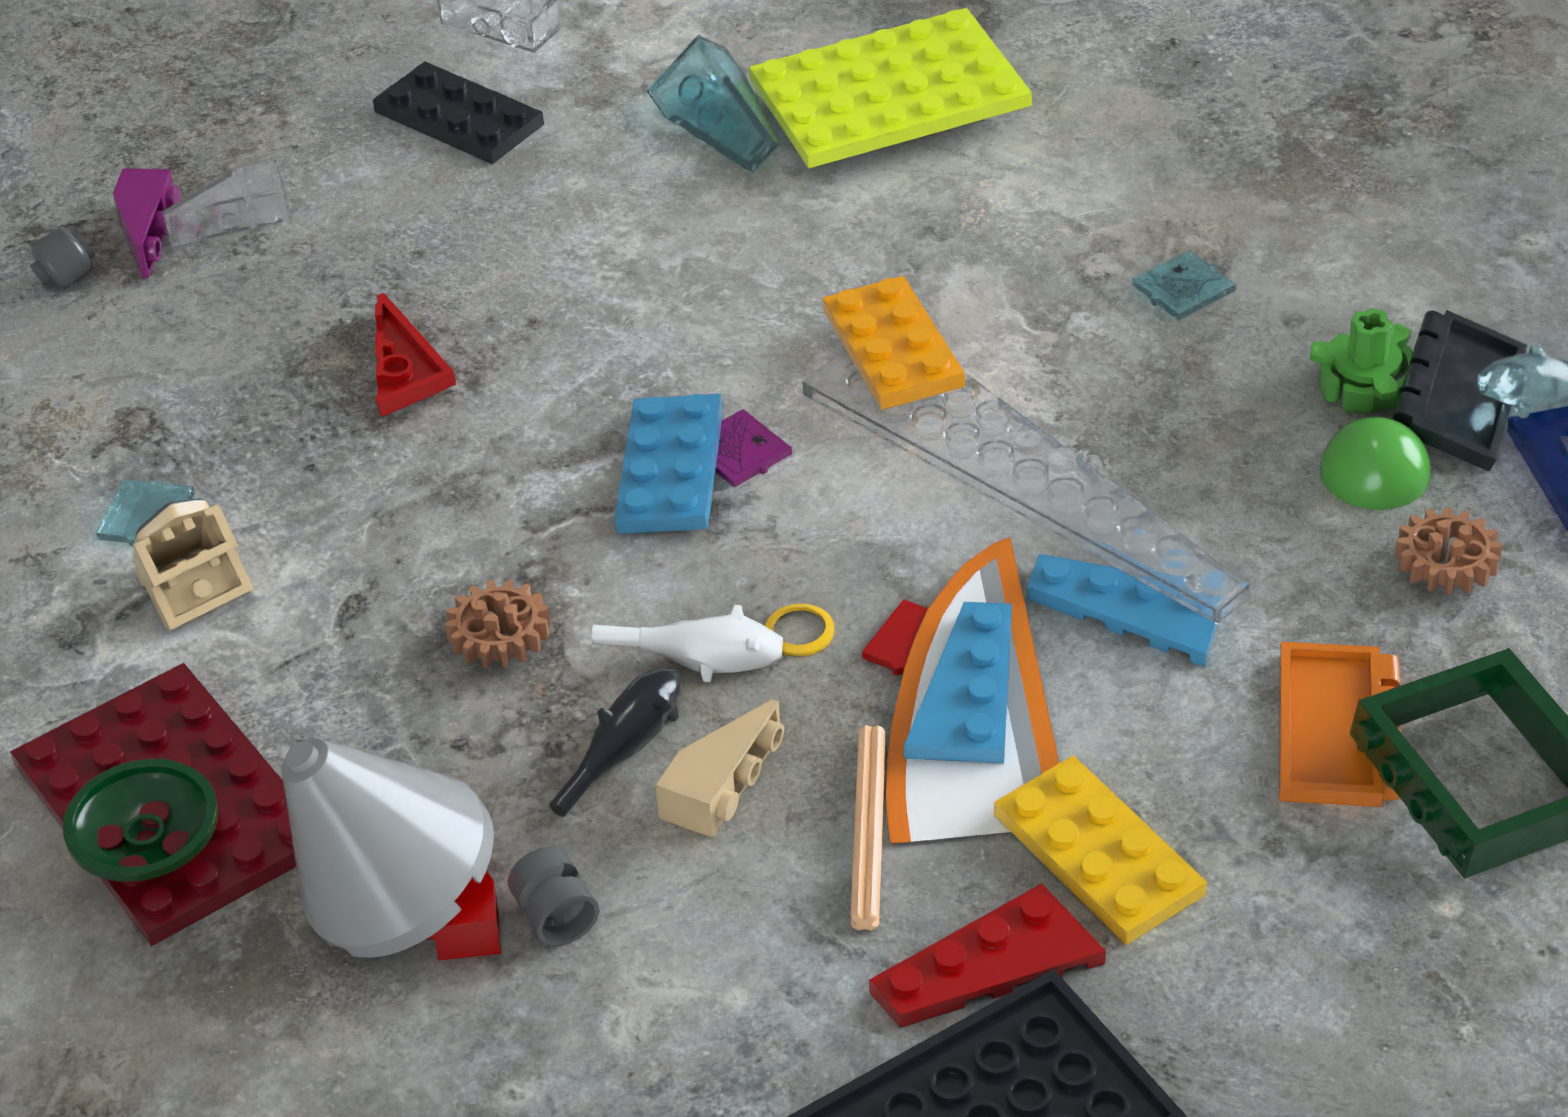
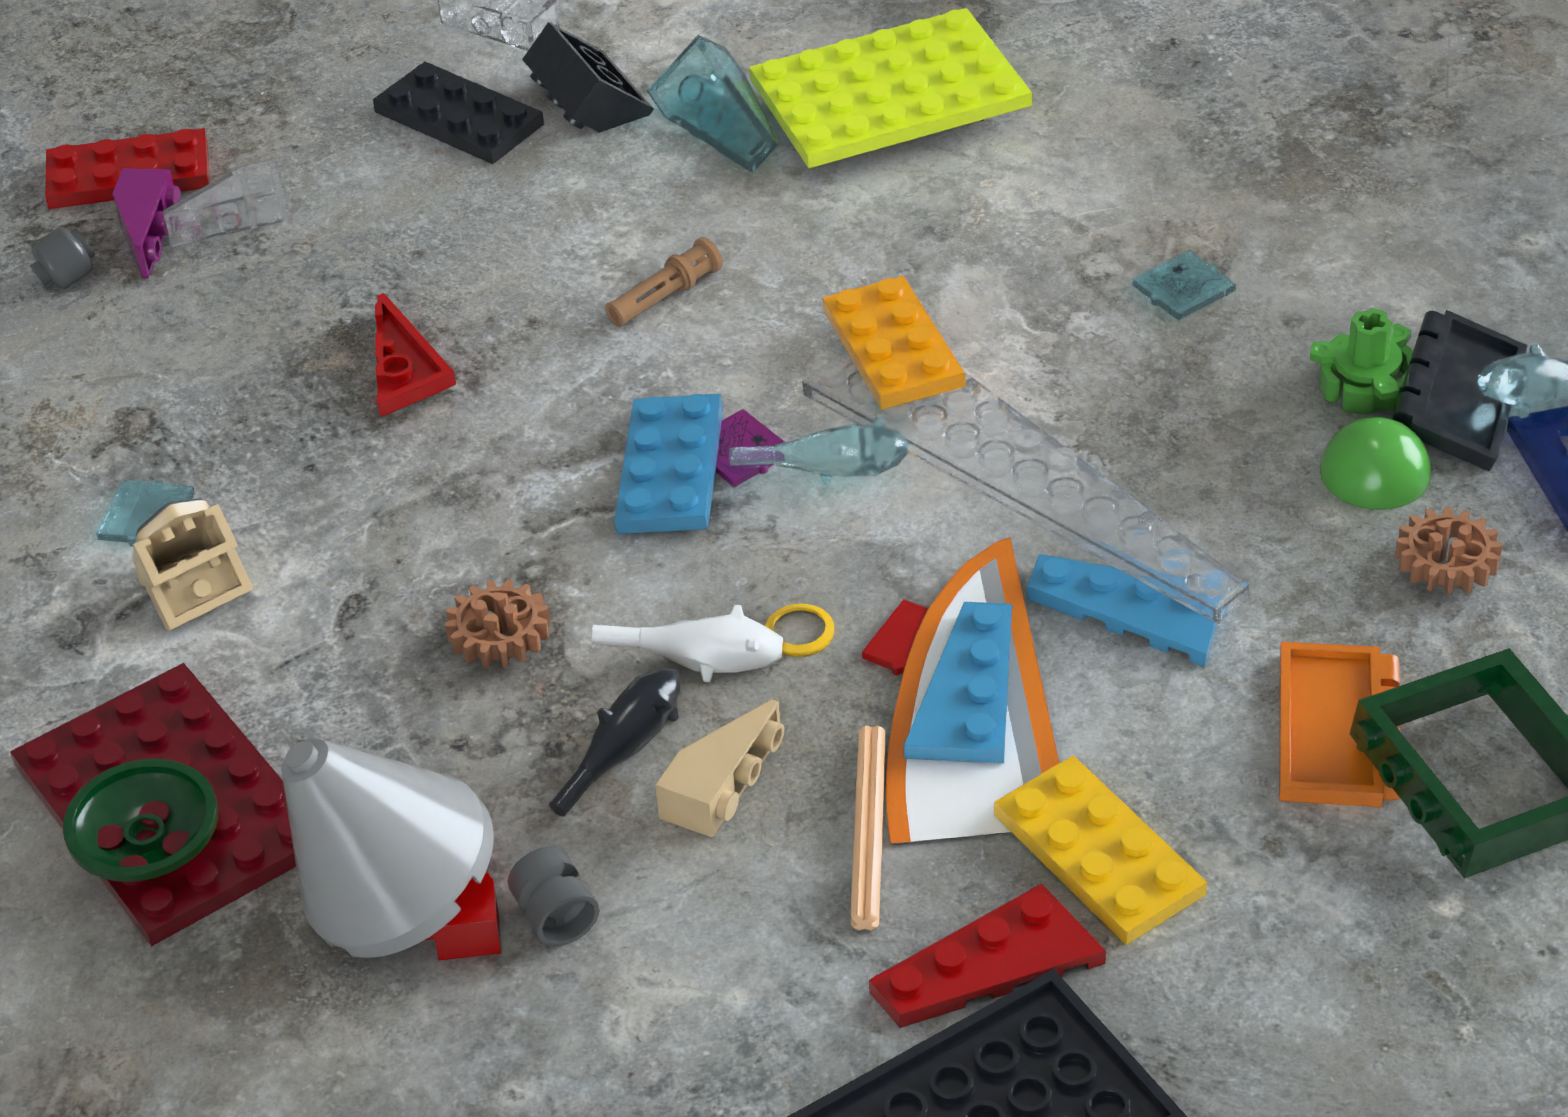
(91, 170): none -> red plate
(583, 81): none -> black slope
(675, 275): none -> medium nougat pin
(833, 451): none -> clear light blue piece

